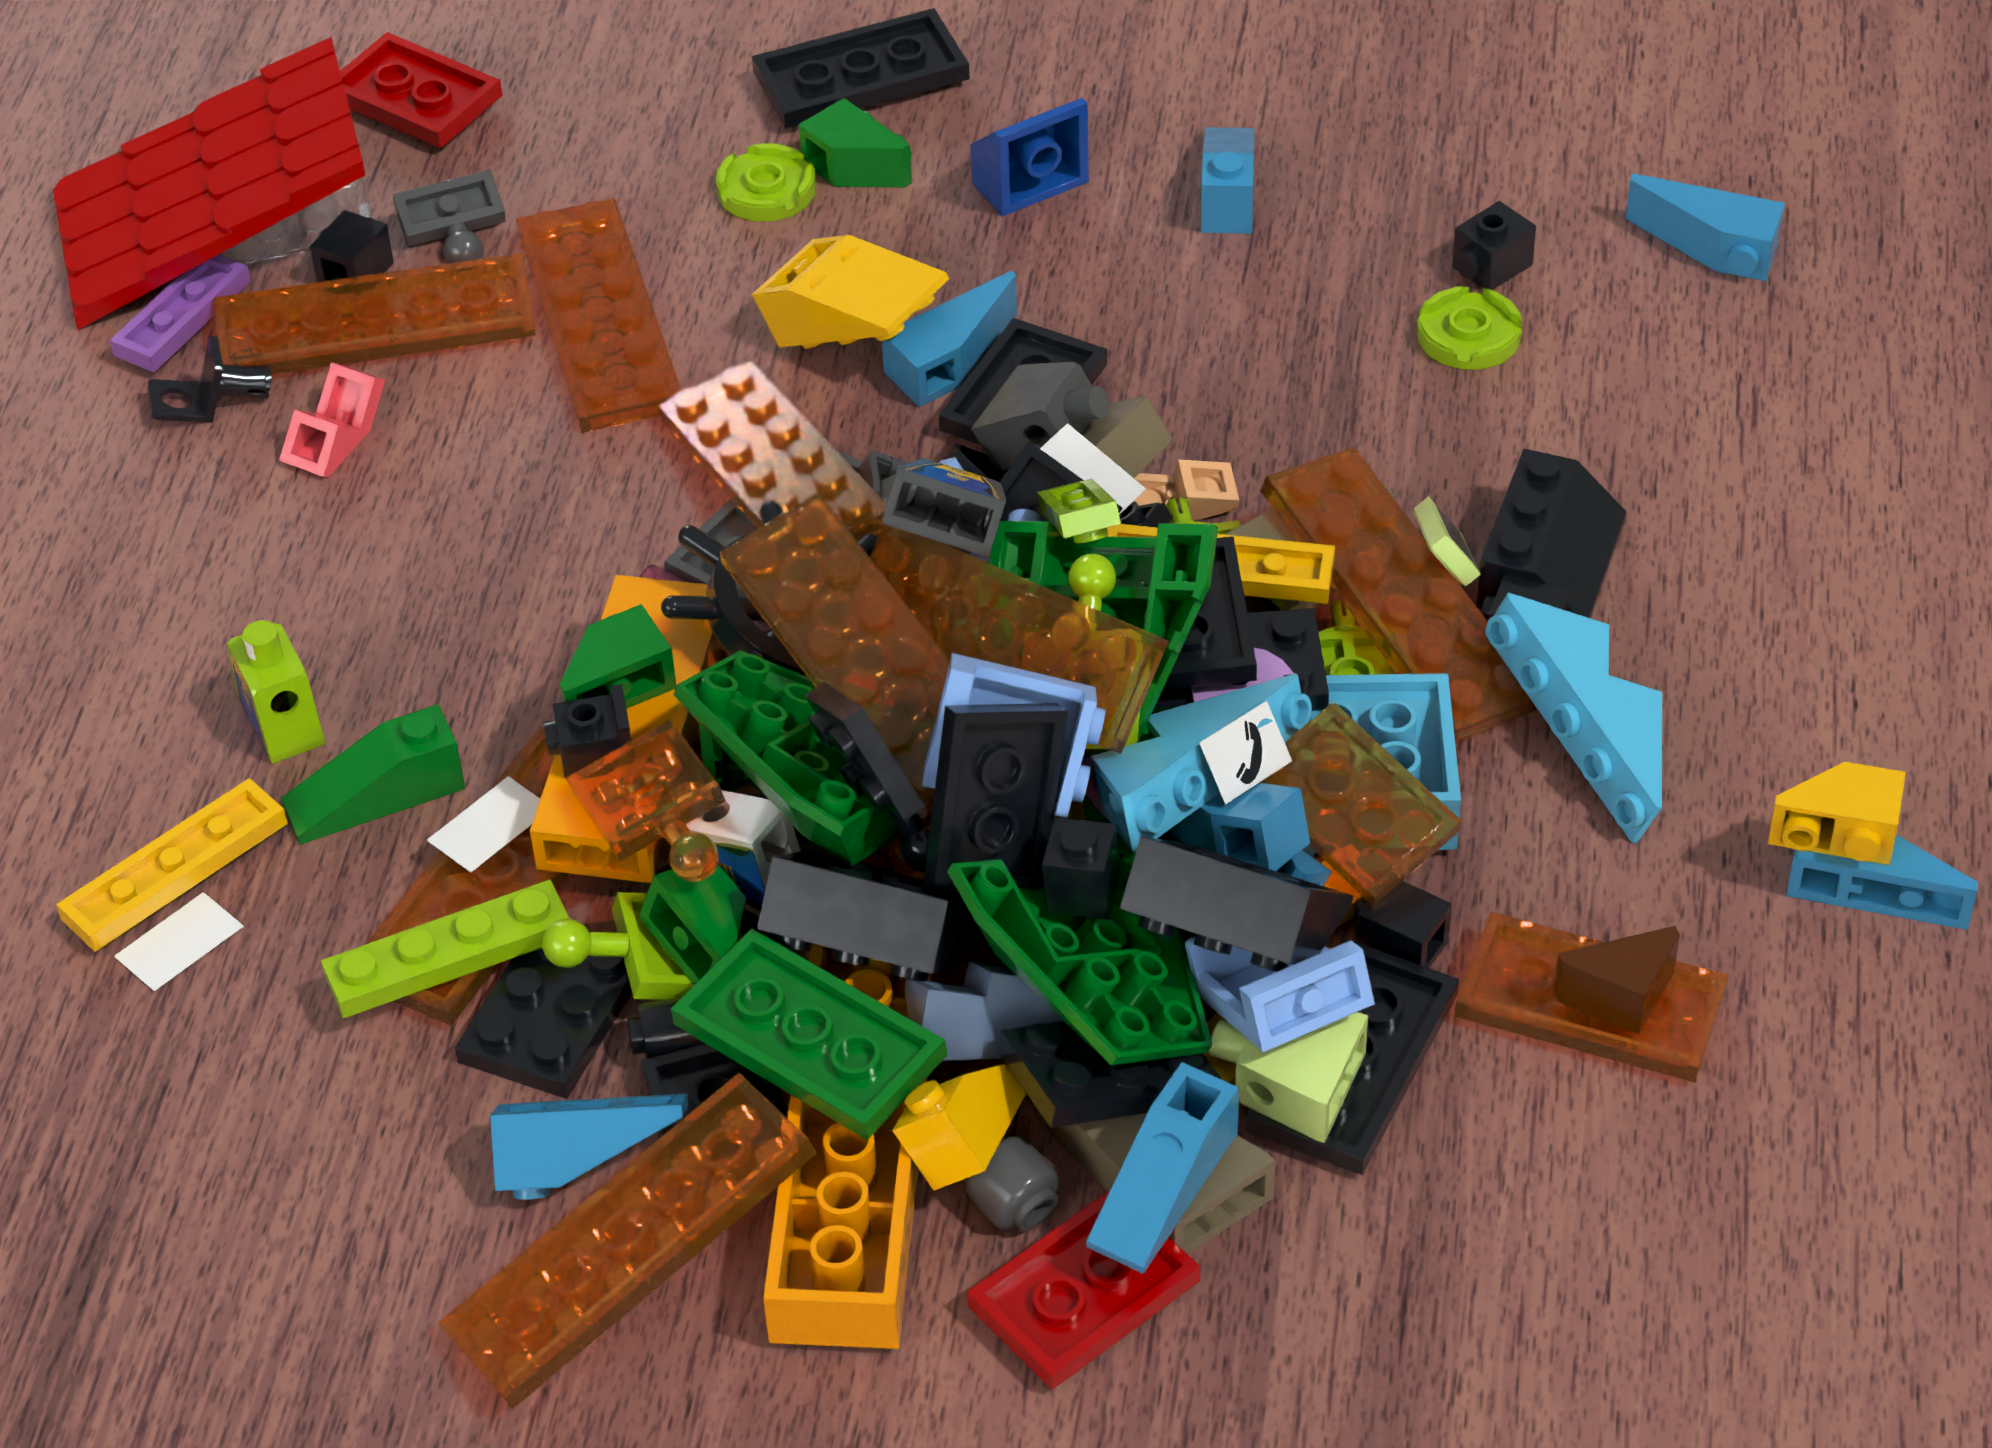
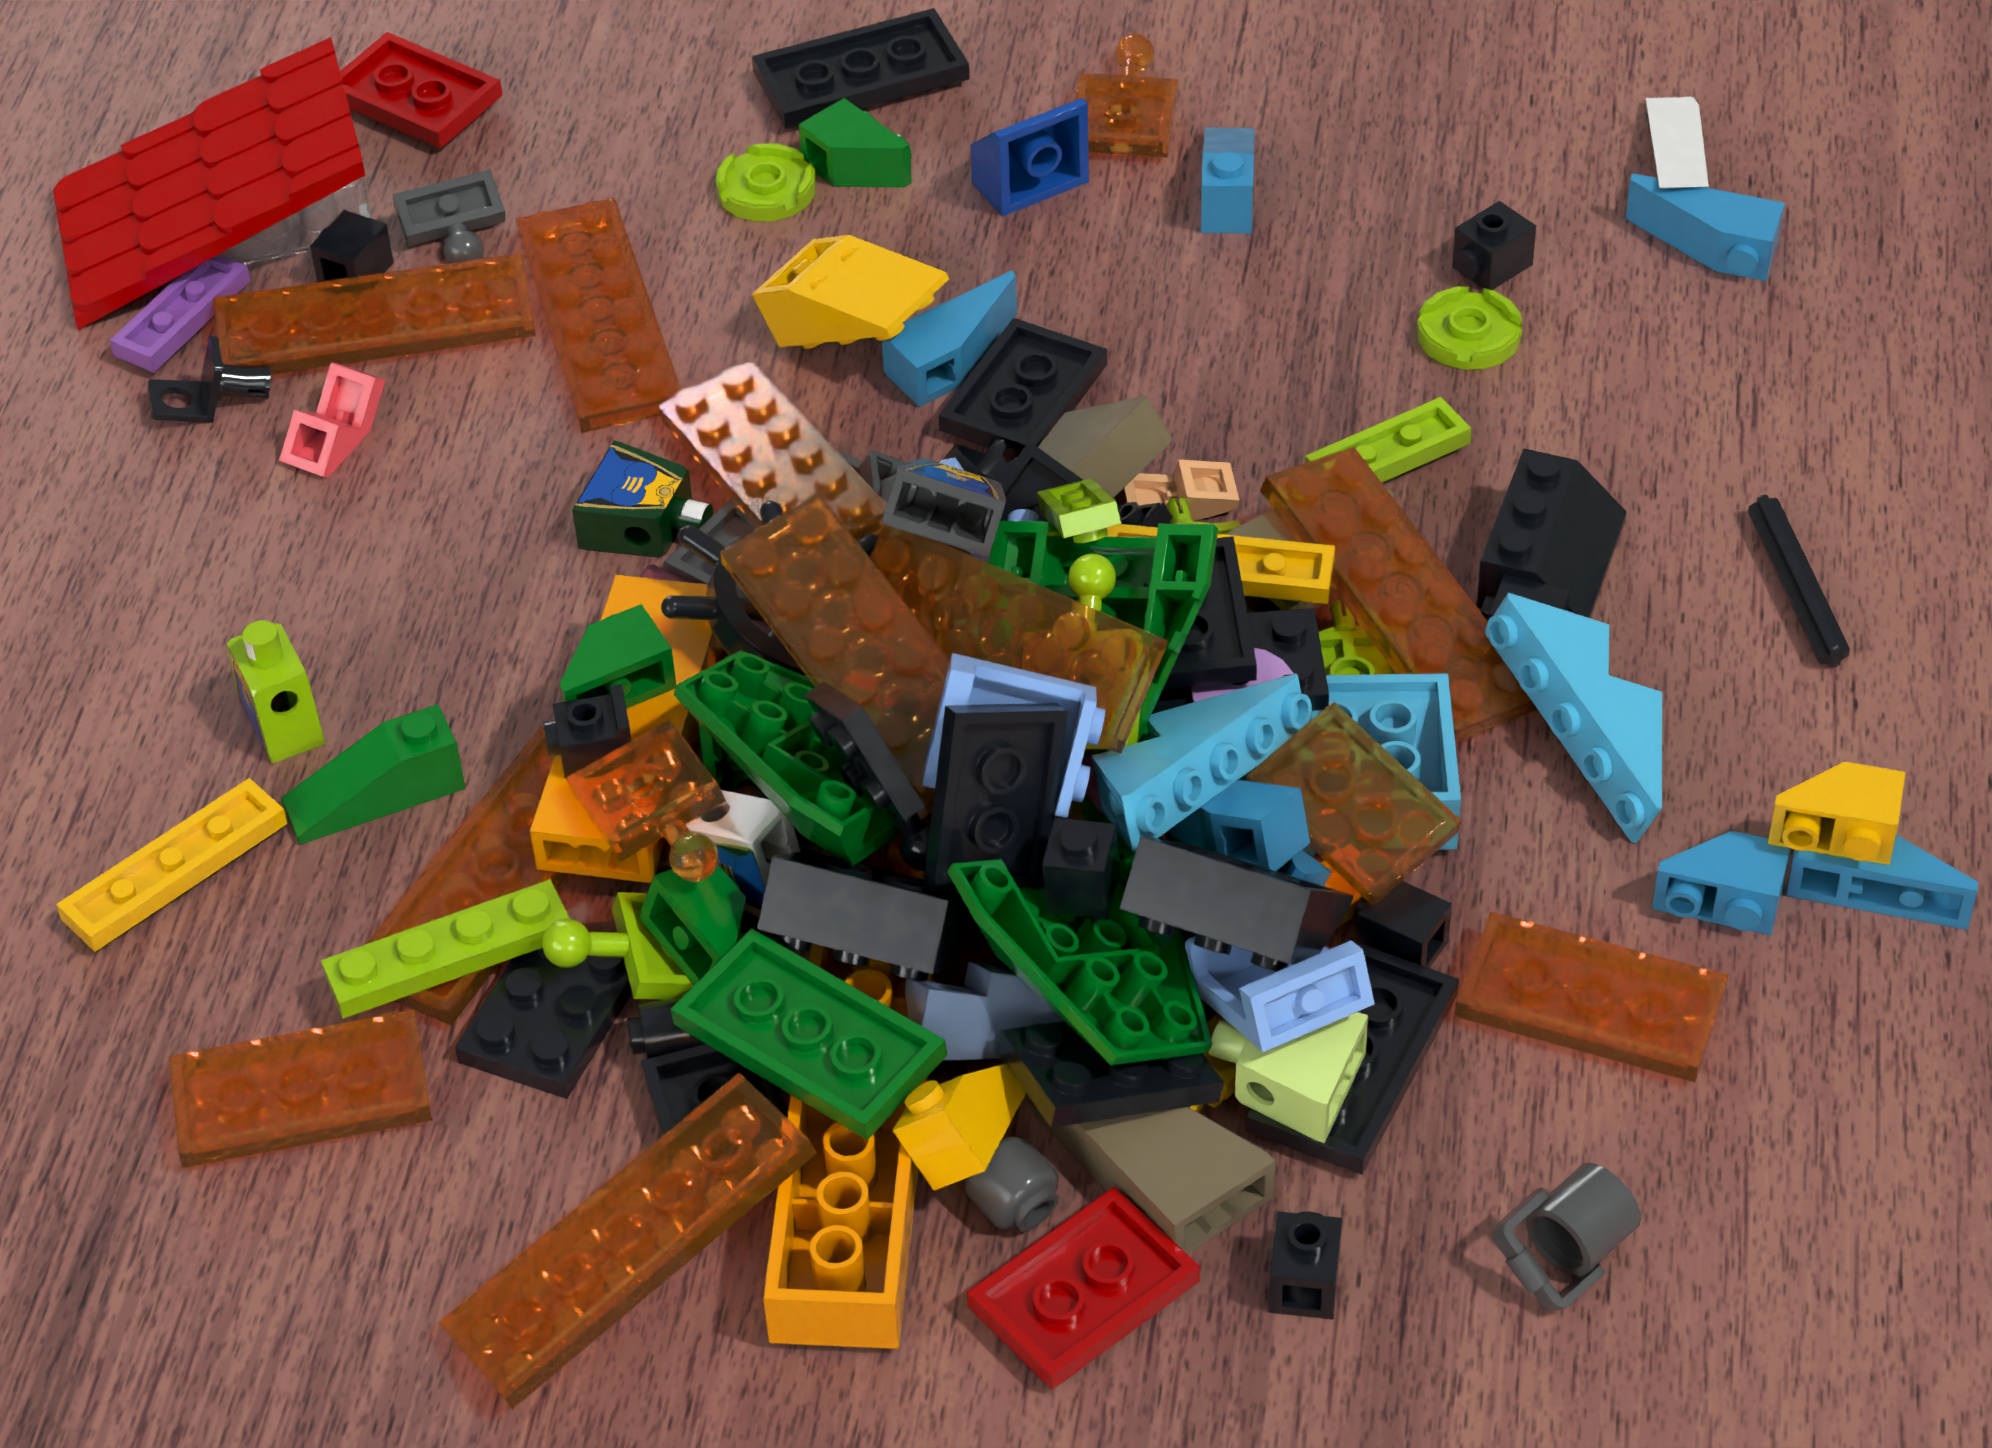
(178, 941): white sticker -> none
(299, 1088): none -> clear orange plate
(487, 824): white sticker -> none
(557, 1141): dark azure slope -> none
(636, 504): none -> torso
(1035, 406): dark grey torso -> none
(1089, 462): white sticker -> none
(1147, 99): none -> clear orange plate
(1166, 1166): dark azure slope -> none
(1243, 754): white sticker -> none
(1305, 1264): none -> black brick
(1406, 440): none -> lime plate
(1446, 542): yellowish green tile -> none
(1571, 1229): none -> dark grey piece
(1618, 977): reddish brown slope -> none
(1677, 142): none -> white sticker
(1725, 882): none -> dark azure slope
(1798, 581): none -> black axle

